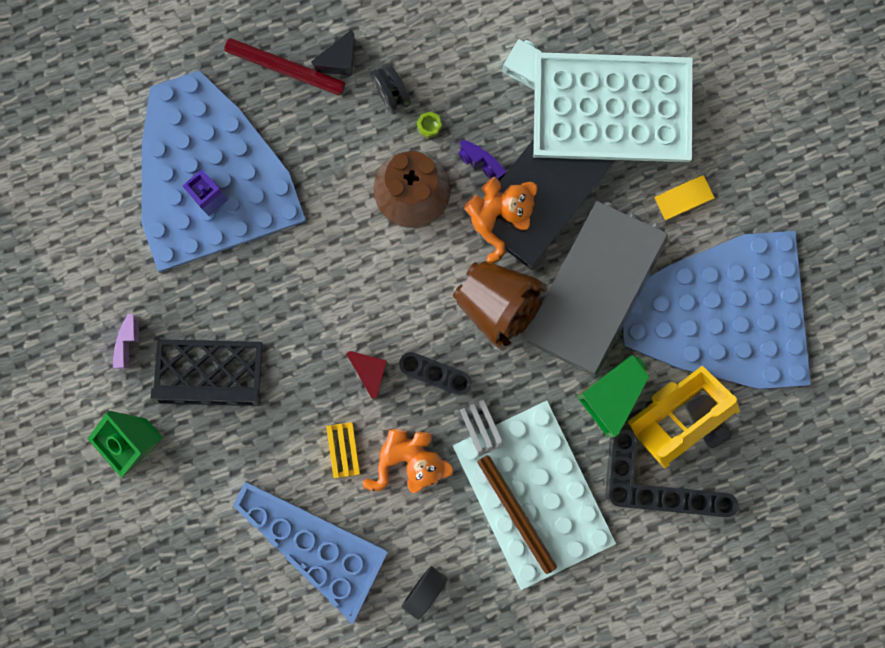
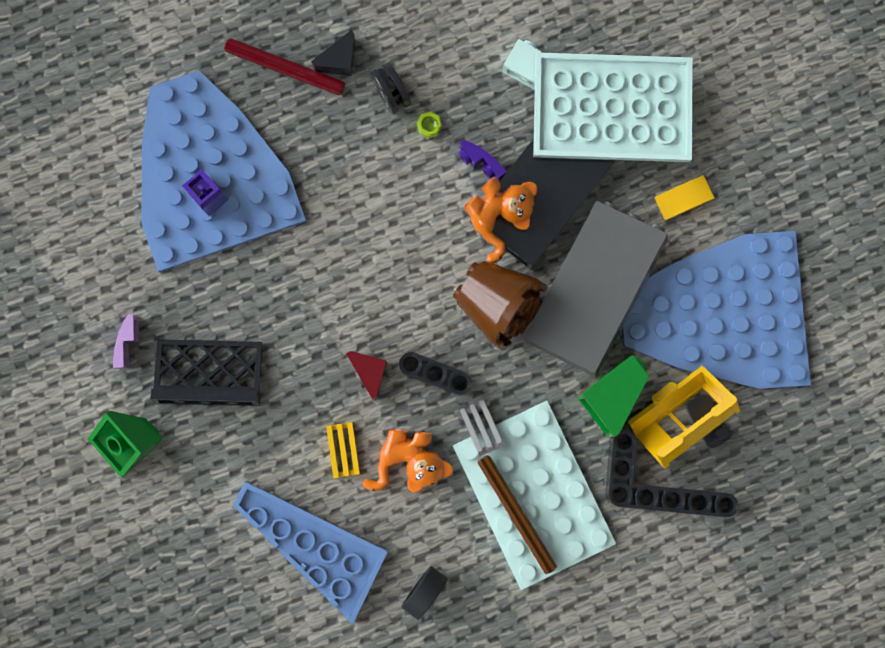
(417, 203): reddish brown cone -> none

